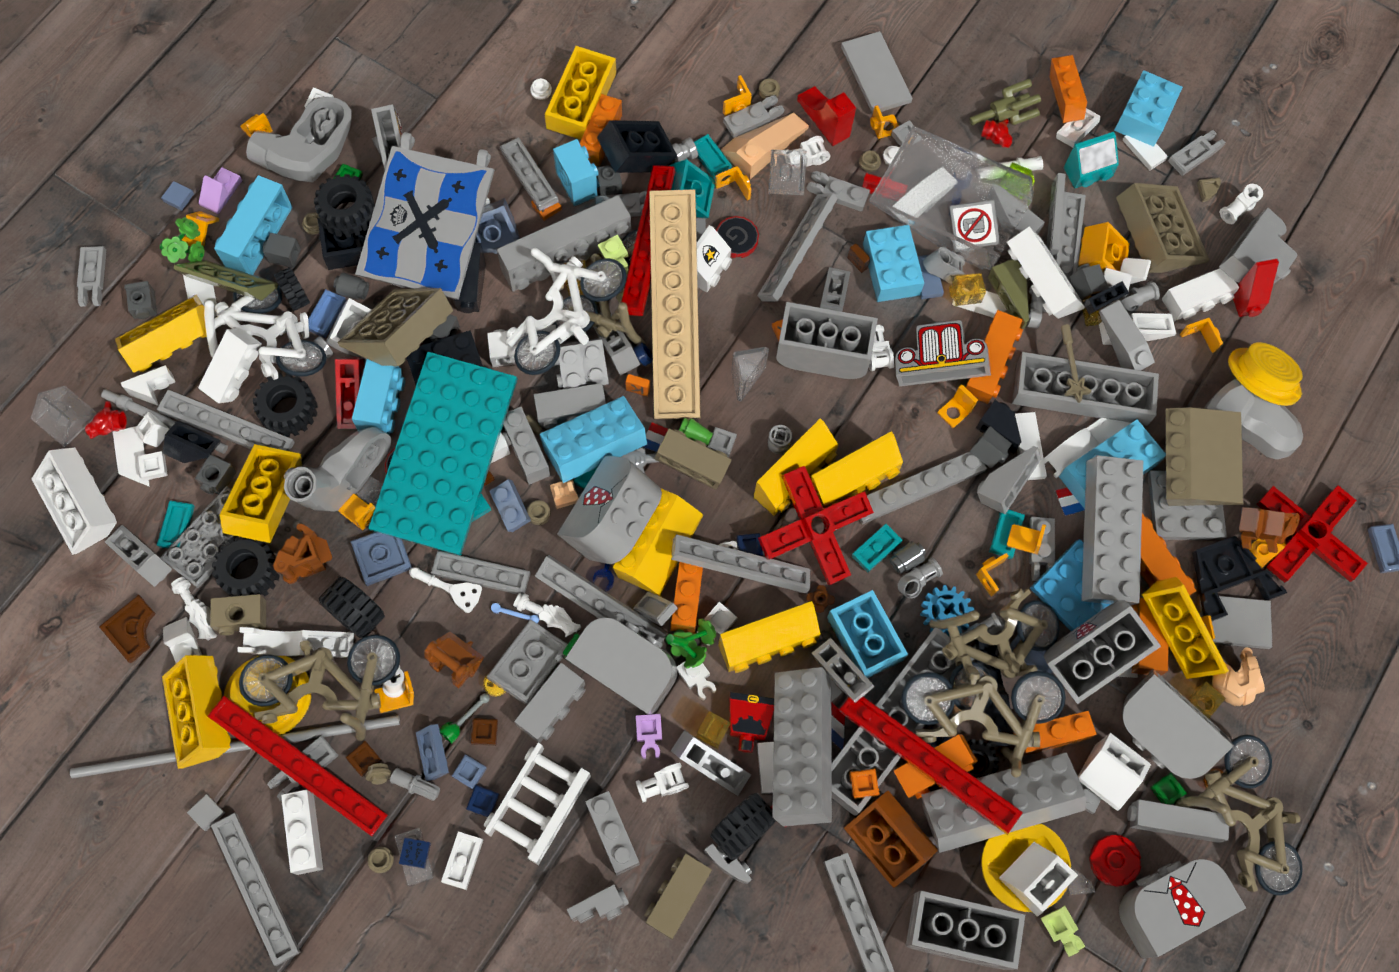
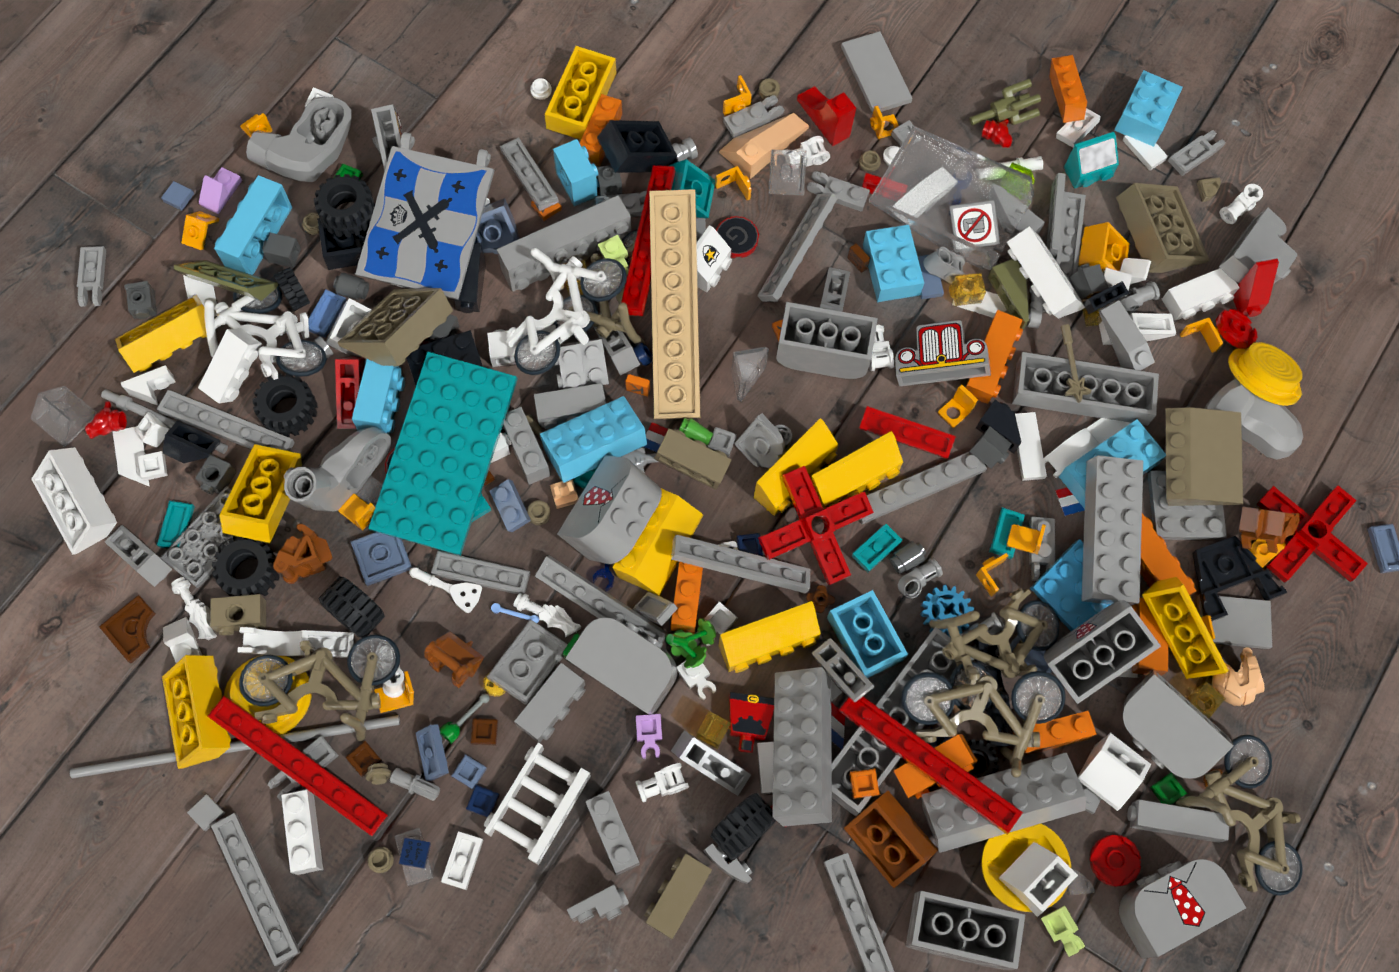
(176, 249): bright green plant -> none
(711, 156): teal tile -> none
(761, 443): none -> light grey tile
(907, 432): none -> red brick
(1006, 482): light grey slope -> none
(1236, 328): none -> red tile

